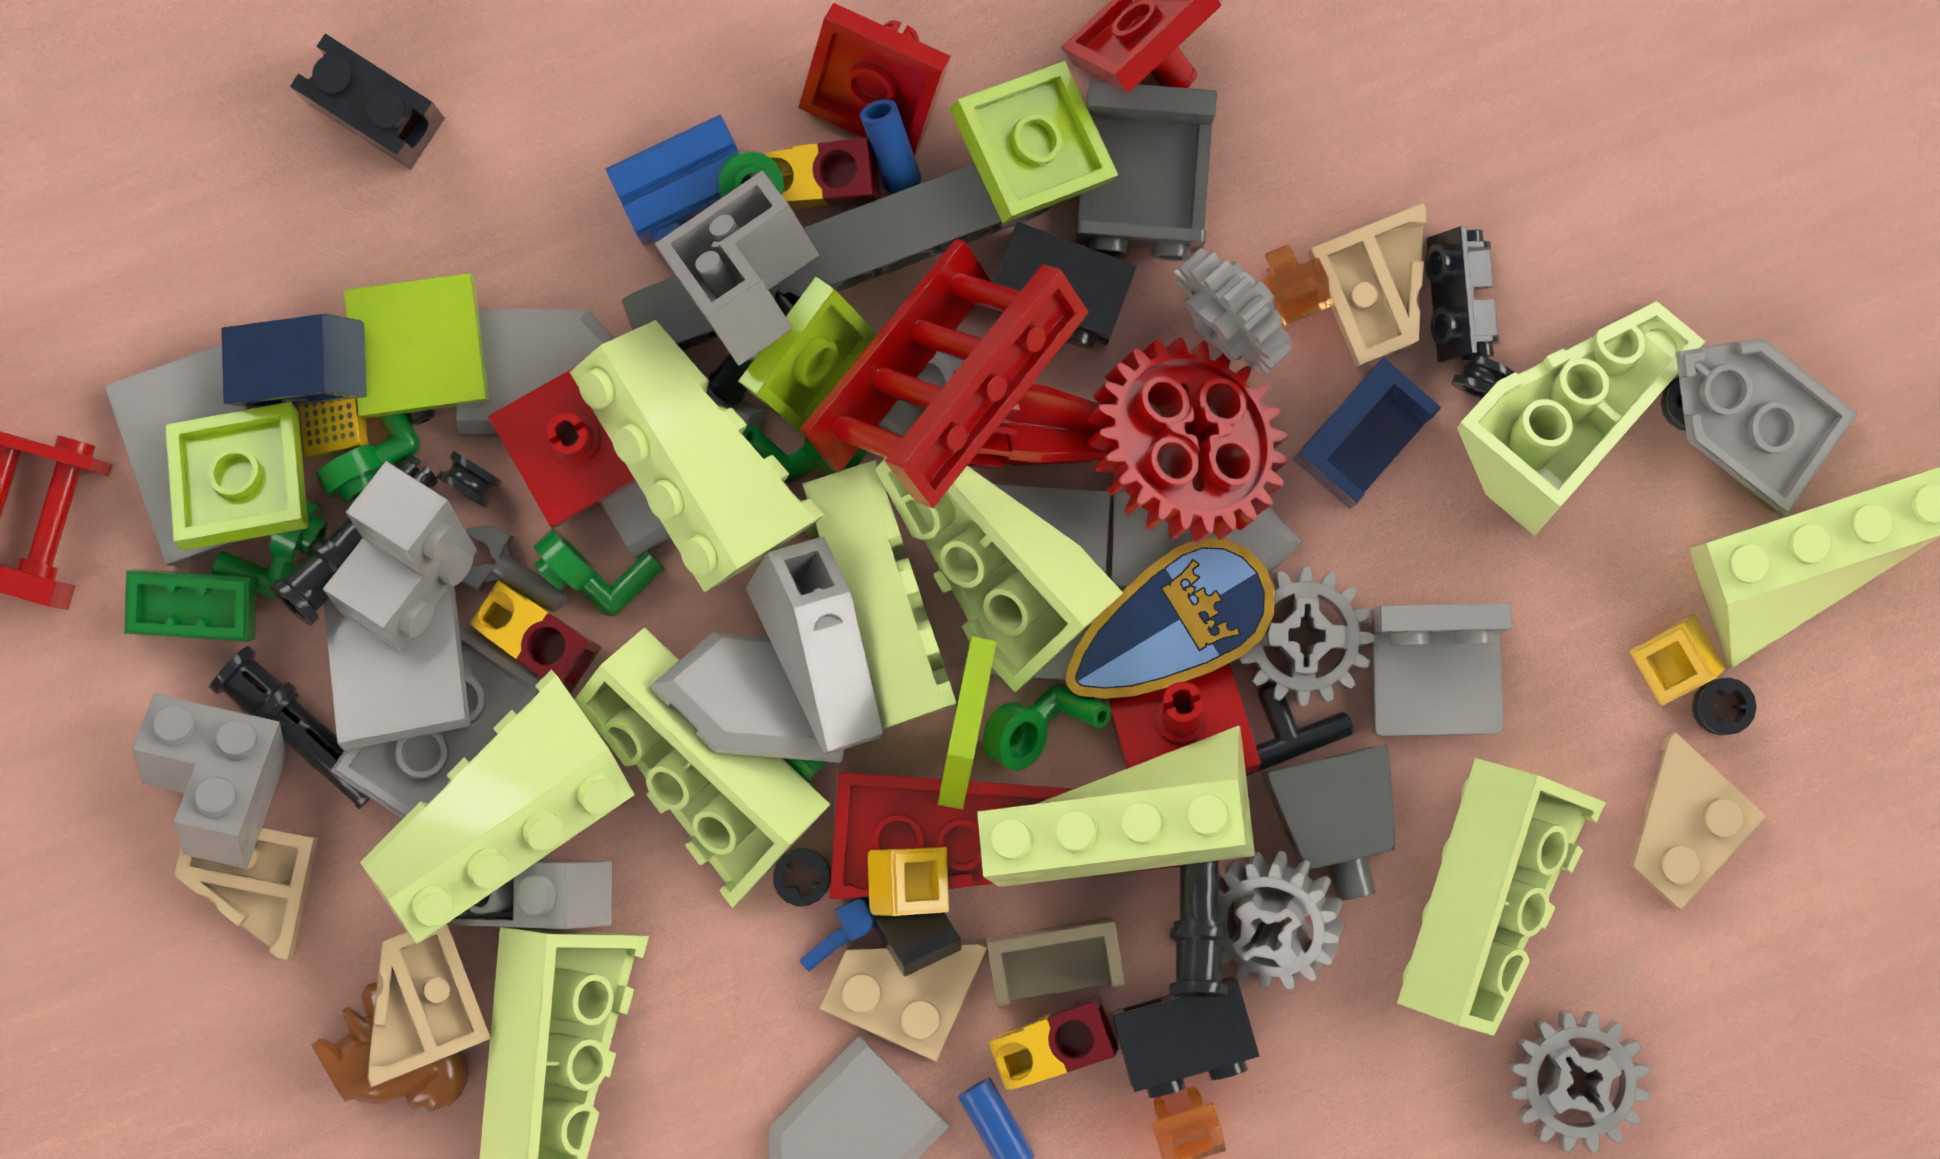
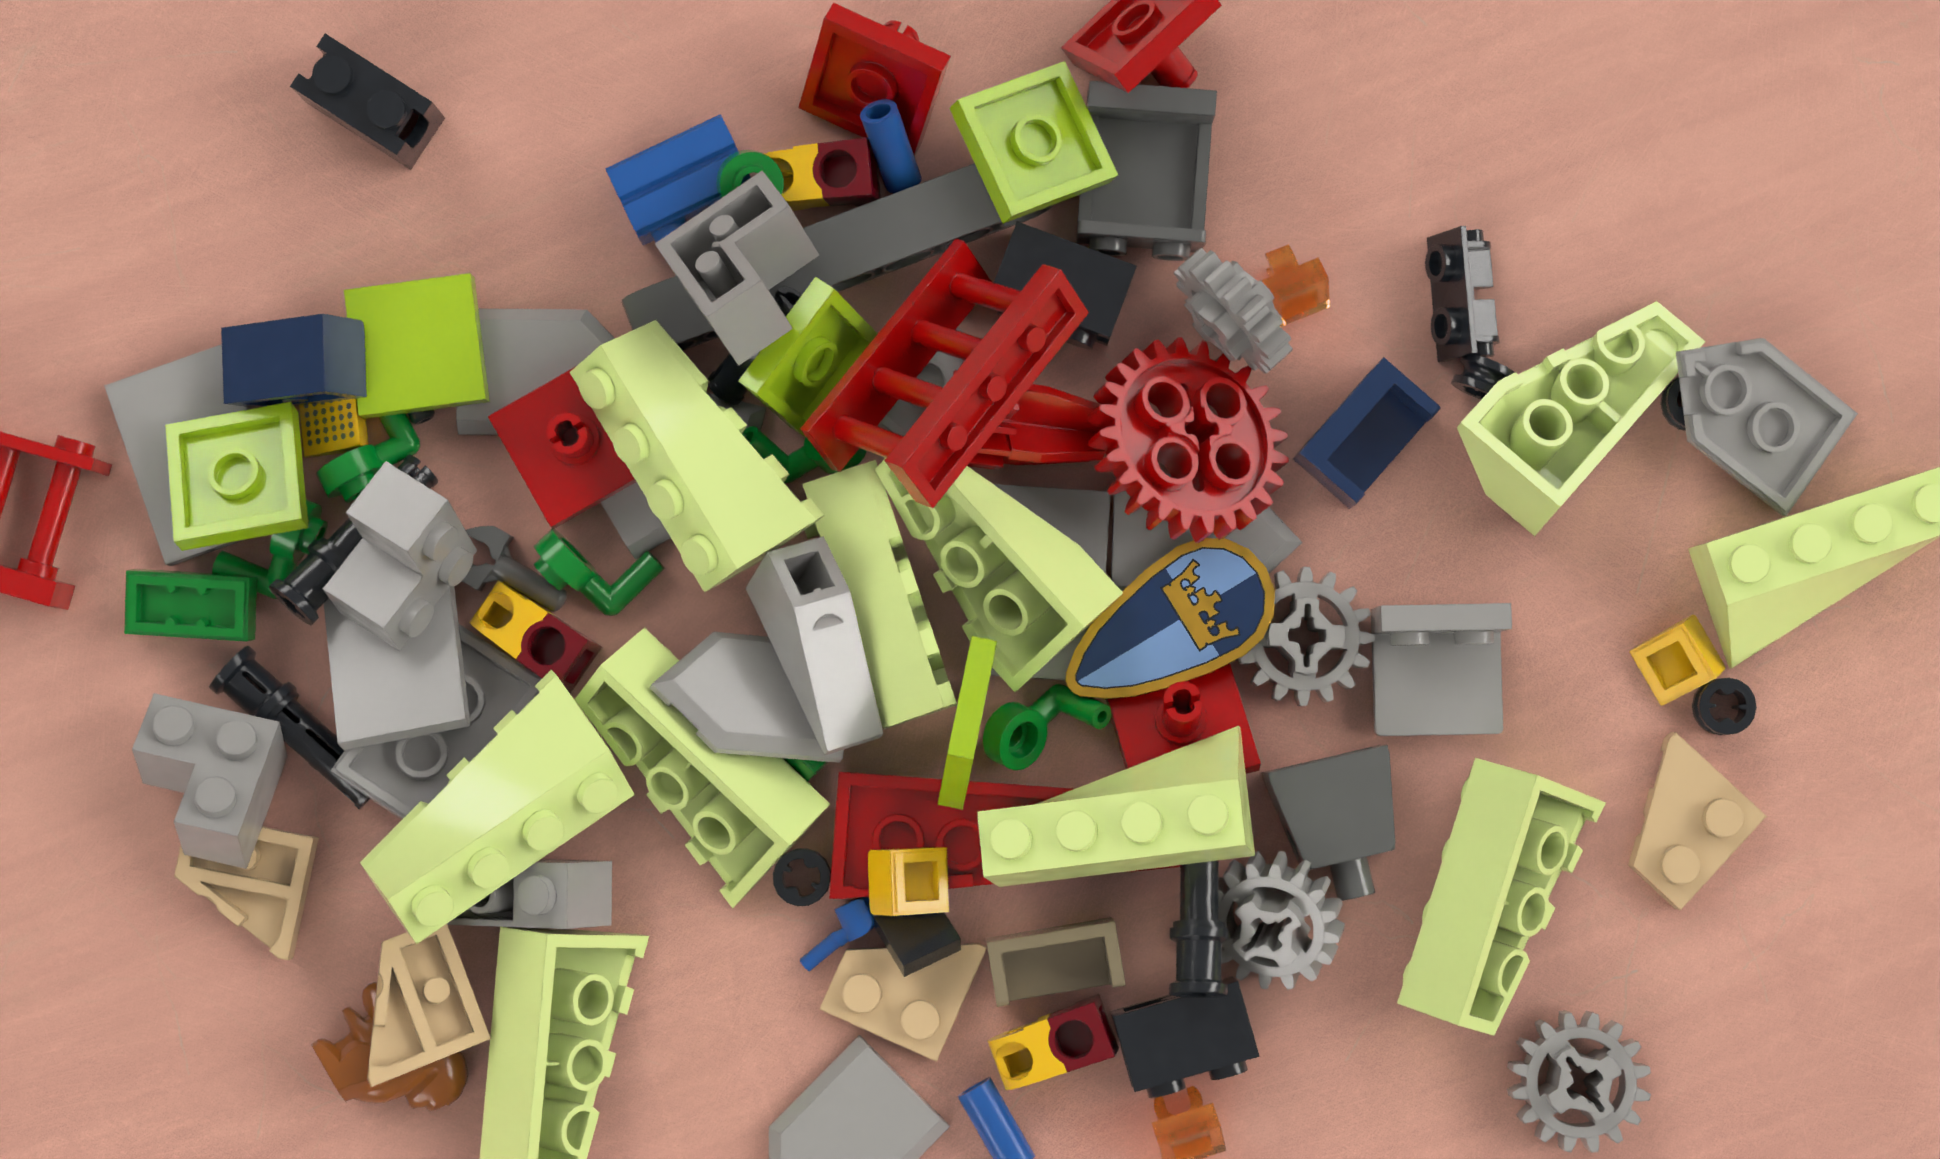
(469, 479): black bush -> none
(1290, 740): black piece -> none
(1377, 284): tan wing -> none

